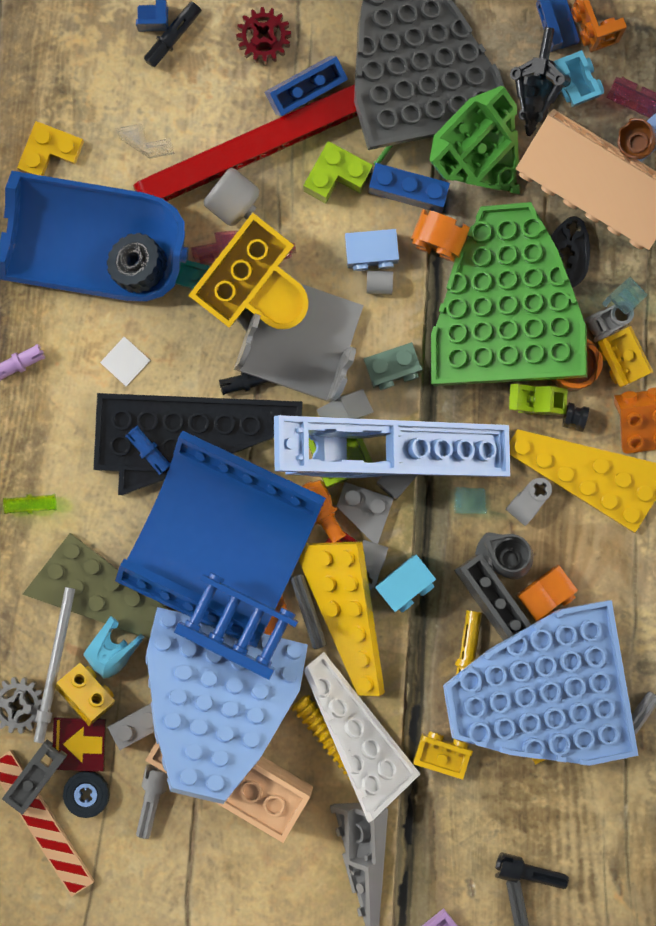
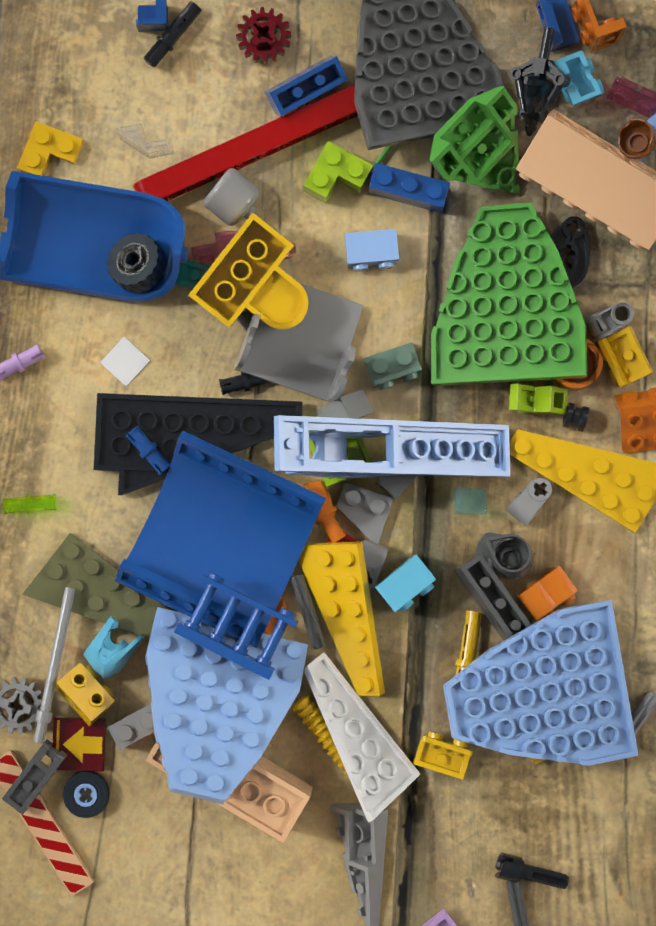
(154, 784): light grey piece -> none
(379, 282): light grey beam -> none
(439, 234): orange brick -> none
(626, 296): clear light blue panel -> none

